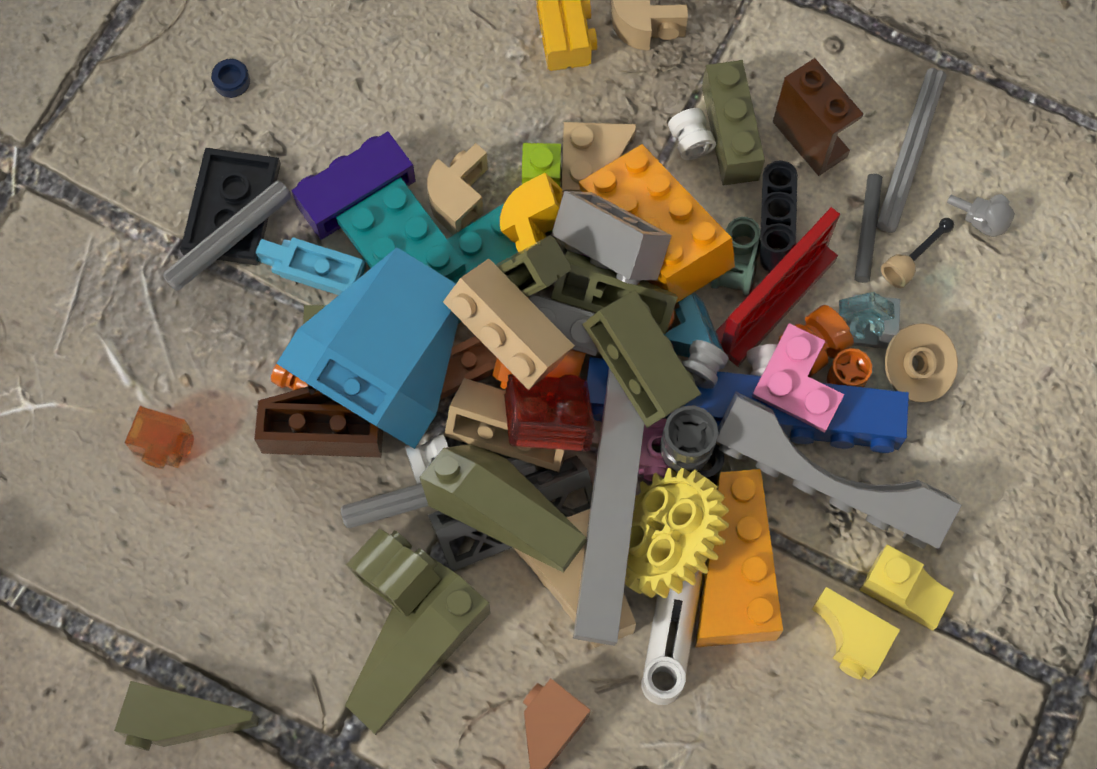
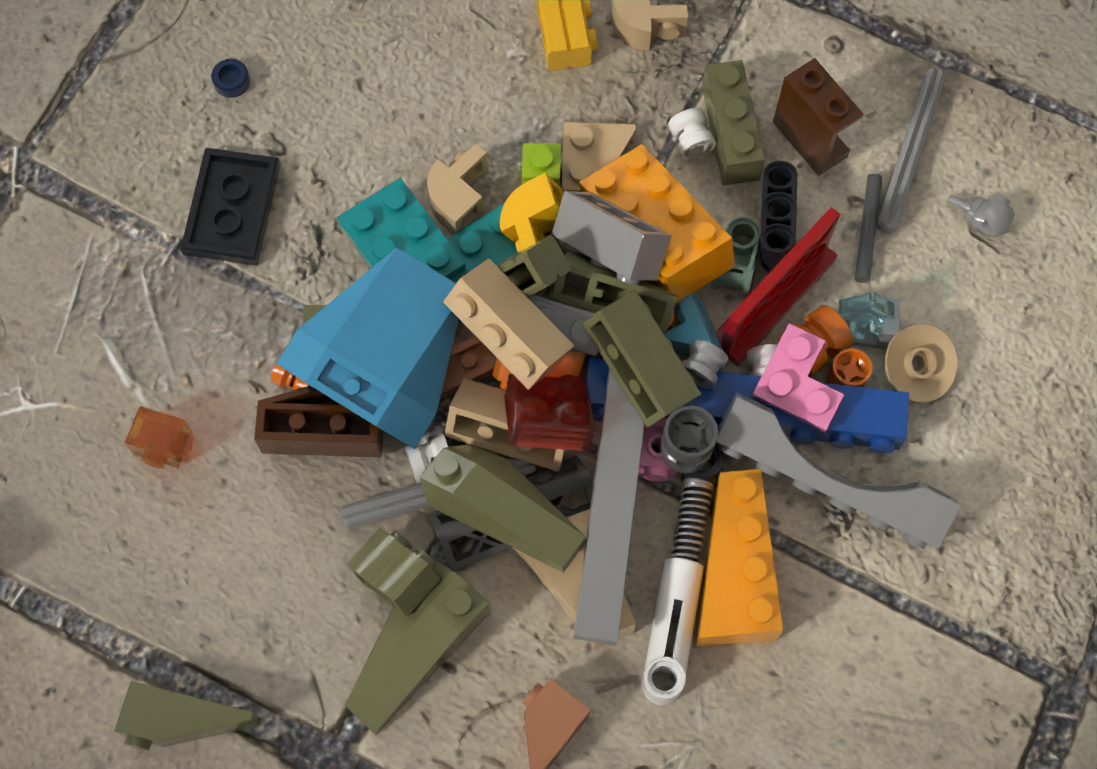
(227, 235): light grey axle -> none
(311, 264): medium azure hinge -> none
(351, 181): dark purple brick -> none
(673, 532): light yellow gear -> none
(859, 635): light yellow arch -> none
(901, 268): tan hinge -> none
(906, 587): light yellow arch -> none

